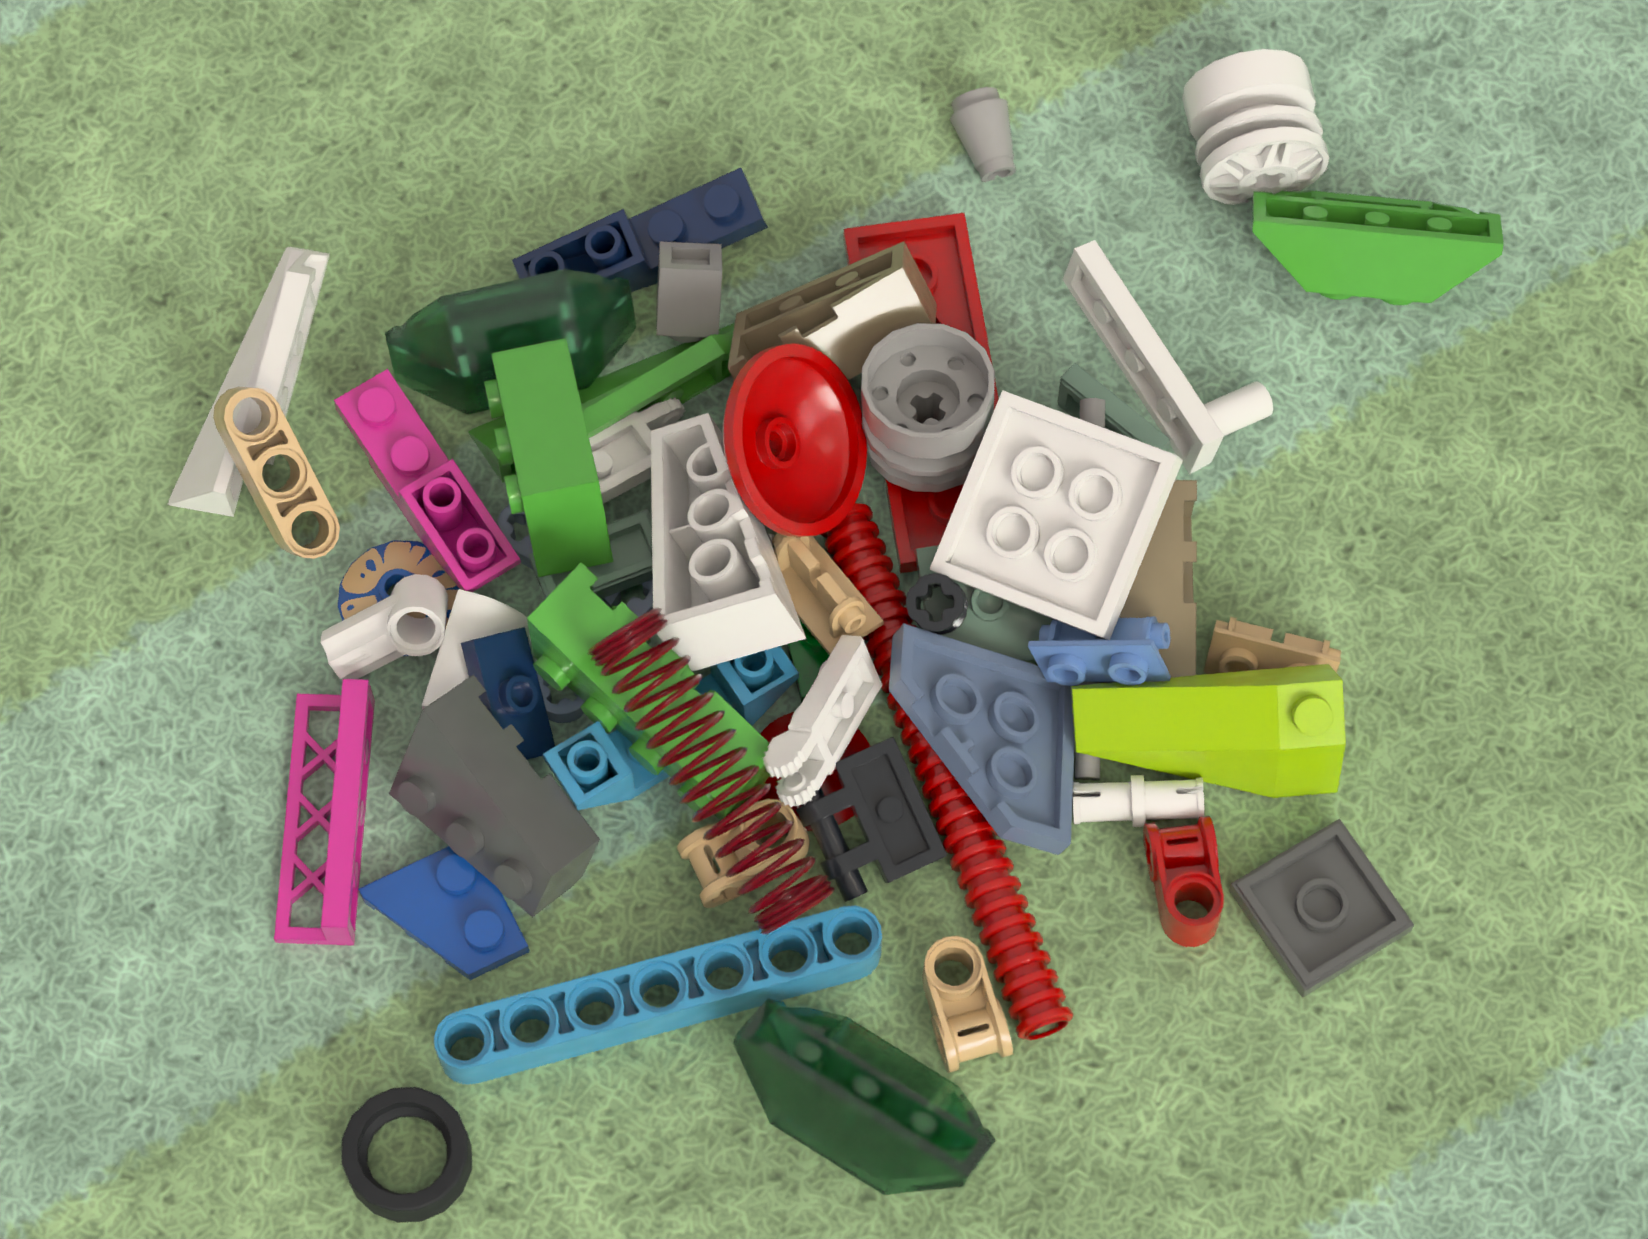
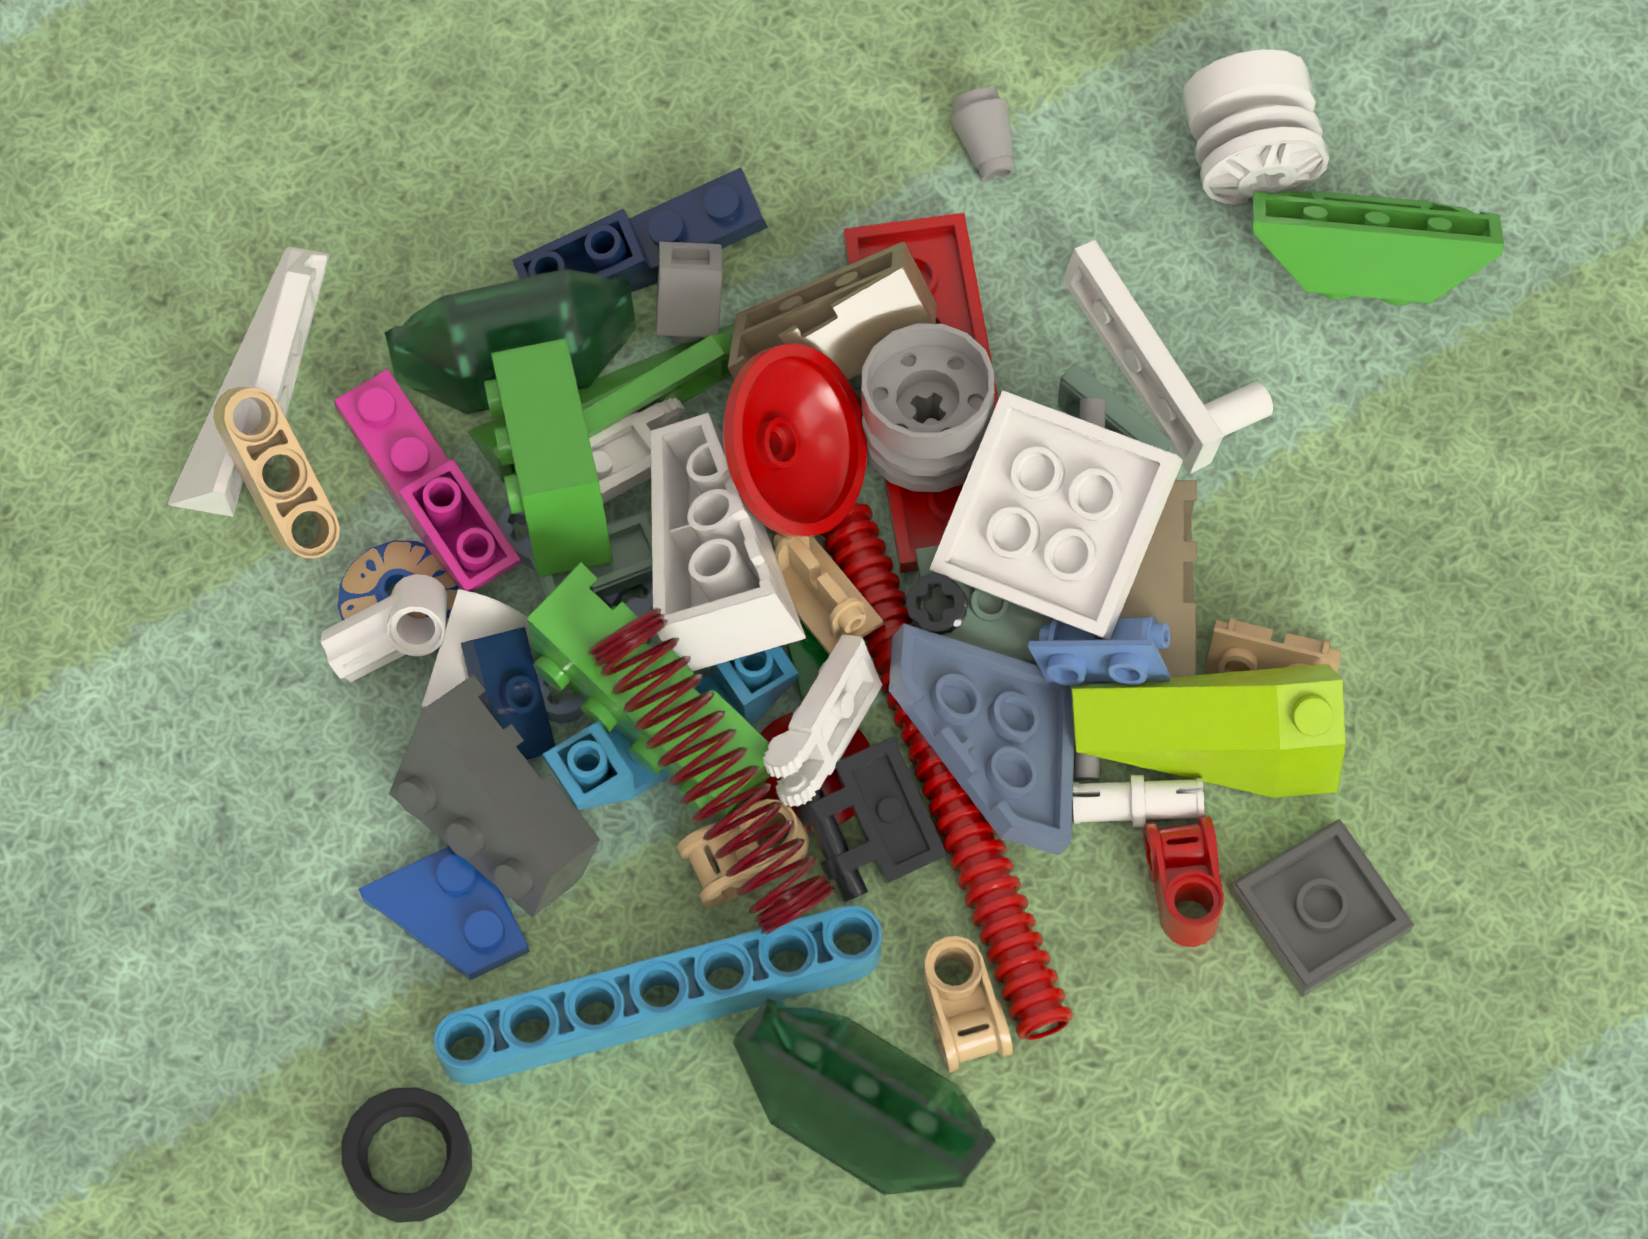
(346, 819): dark pink fence -> none

